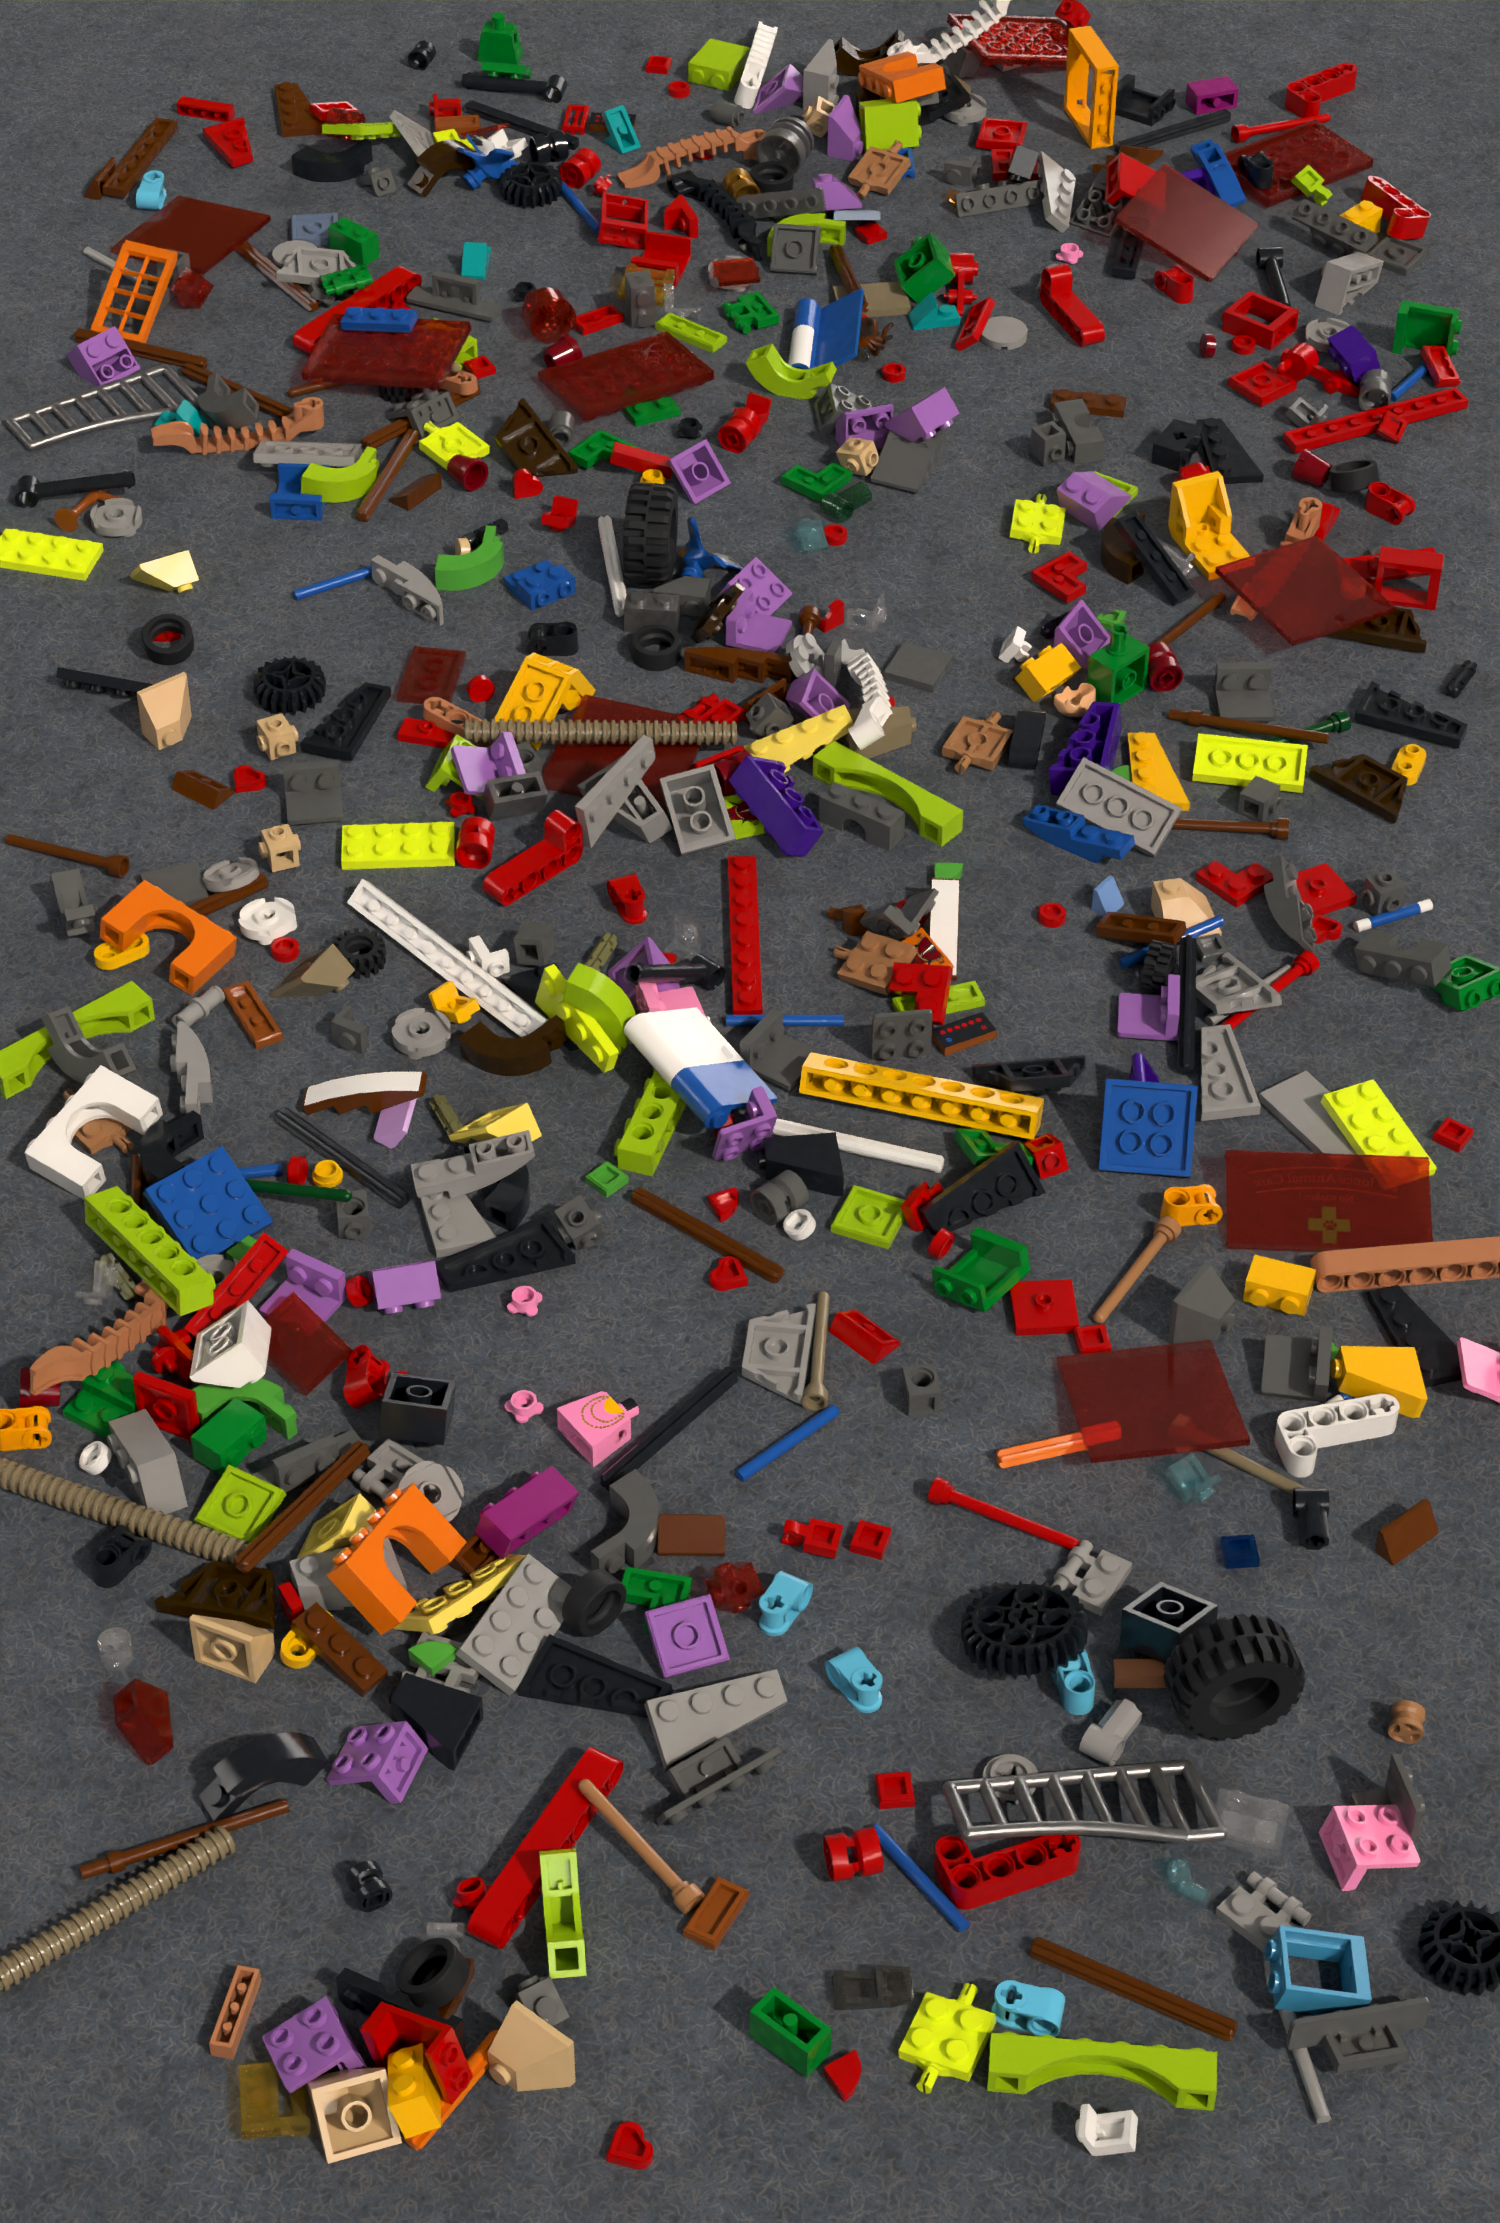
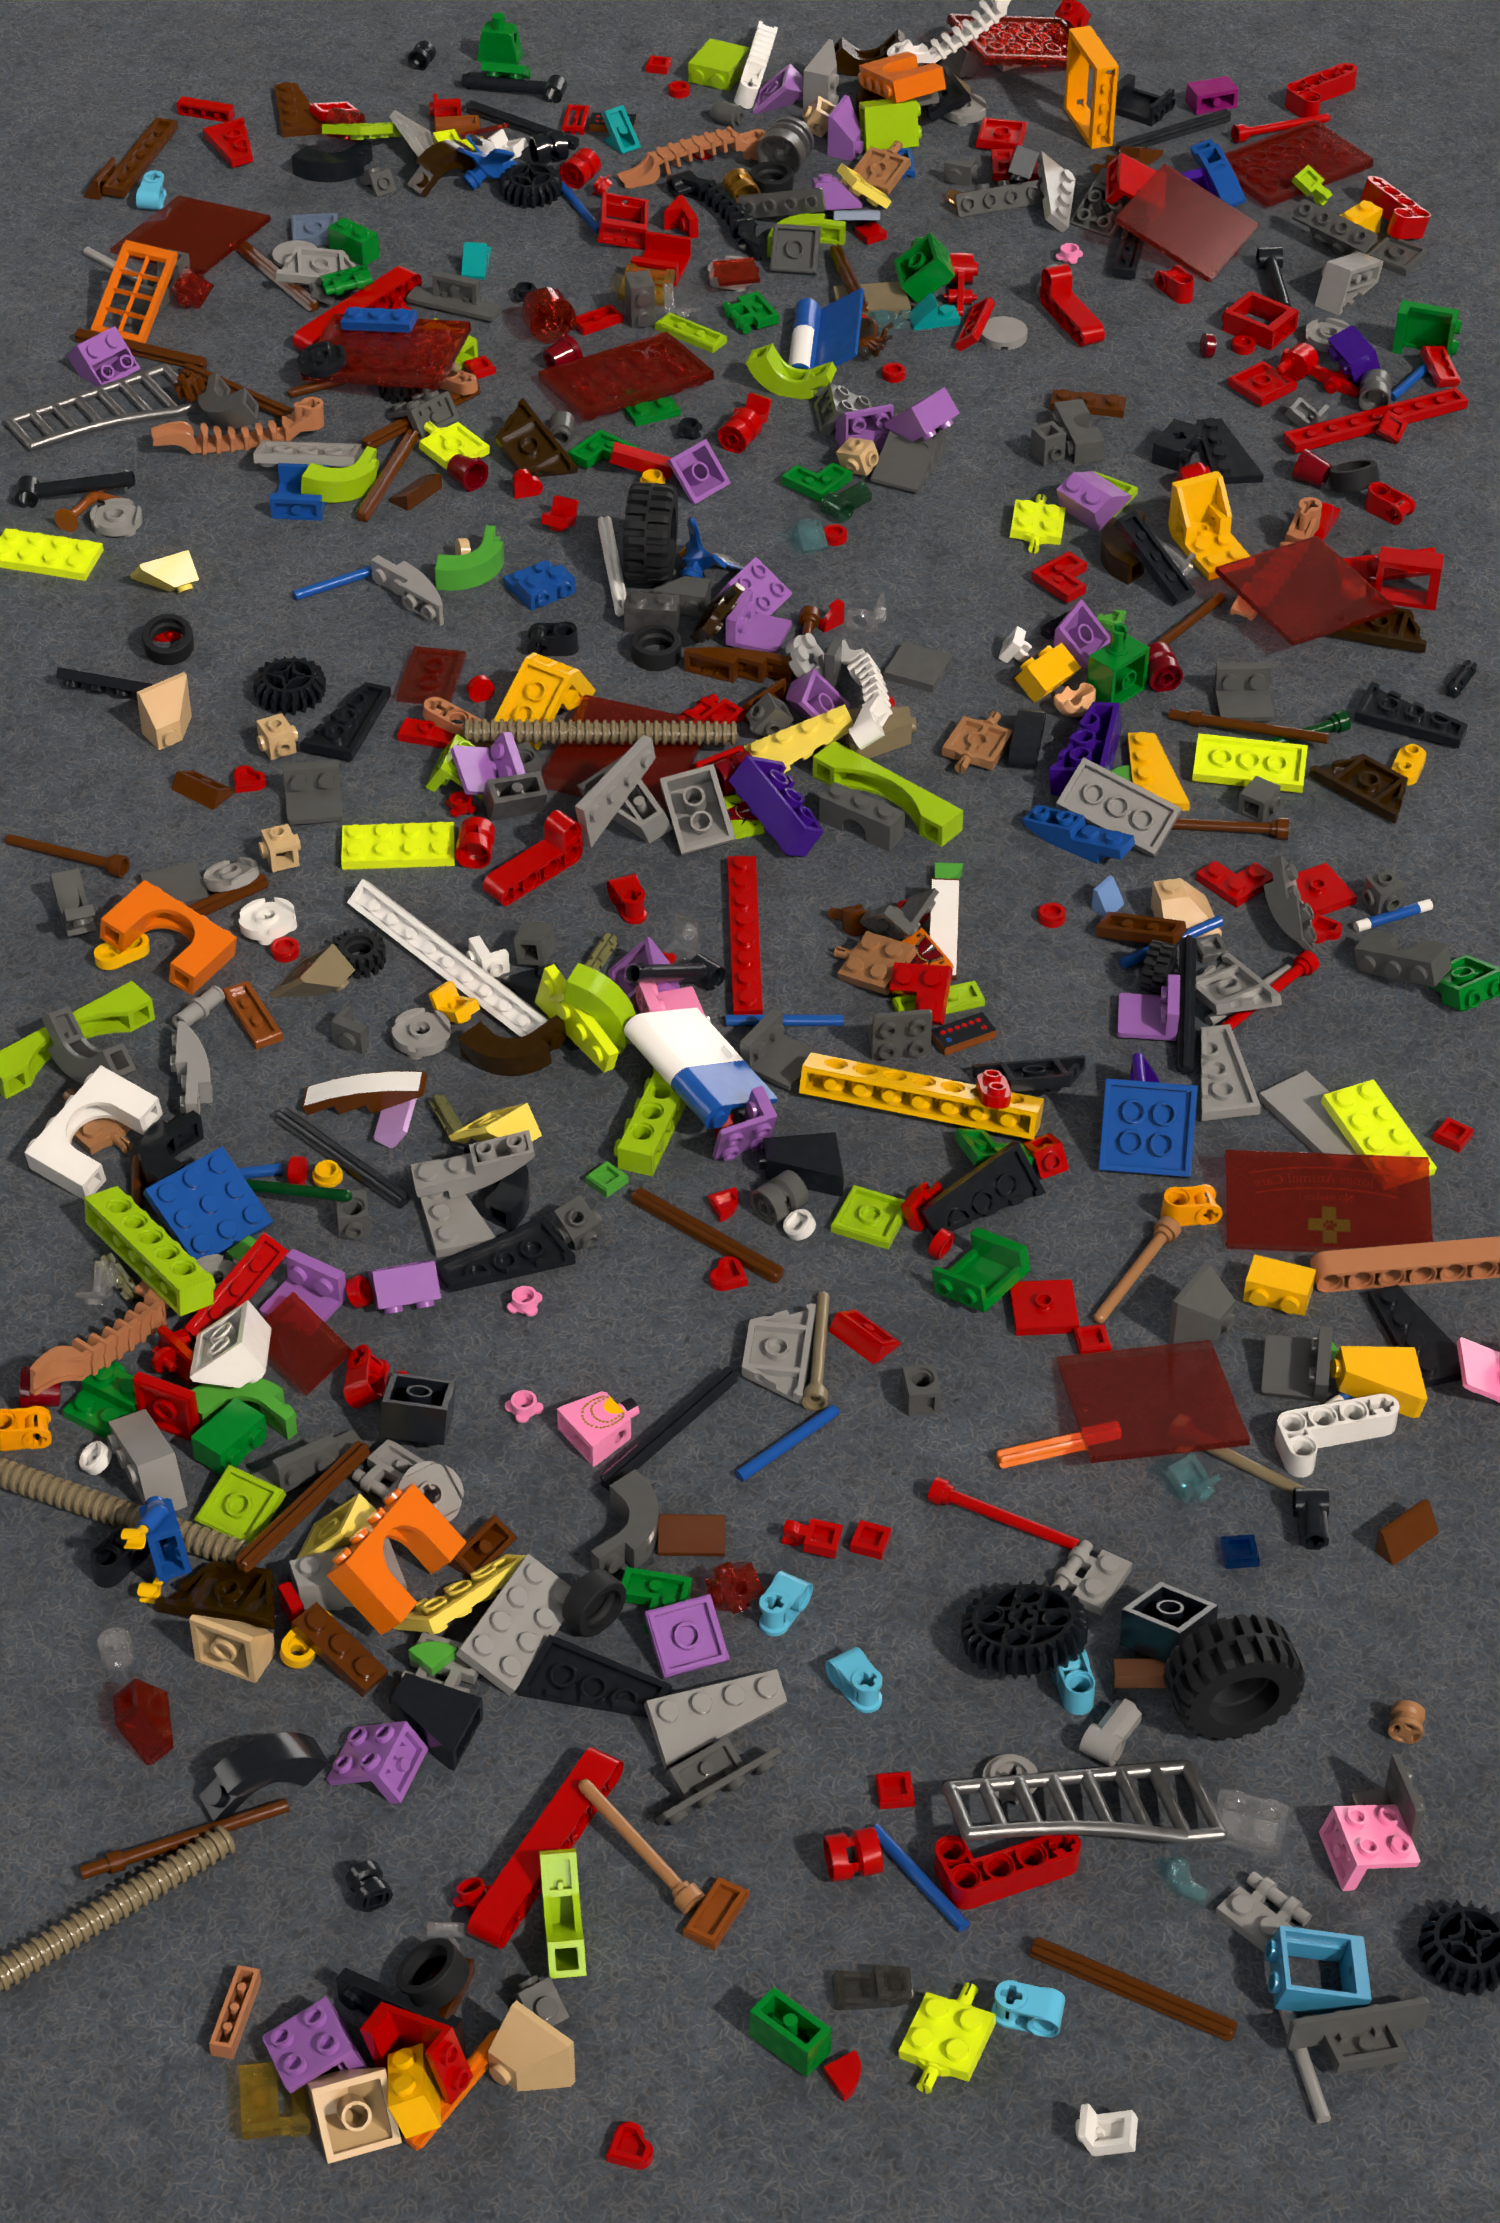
(165, 1542): none -> blue torso
(186, 413): teal slope -> none
(189, 386): none -> reddish brown gear
(322, 359): none -> black tile
(478, 534): black axle -> none
(526, 1511): magenta brick -> none
(859, 186): none -> light yellow plate
(867, 1147): white axle -> none
(885, 317): none -> clear light blue plate
(993, 1089): none -> red plate
(1178, 2075): lime arch -> none
(1257, 170): black piece -> none

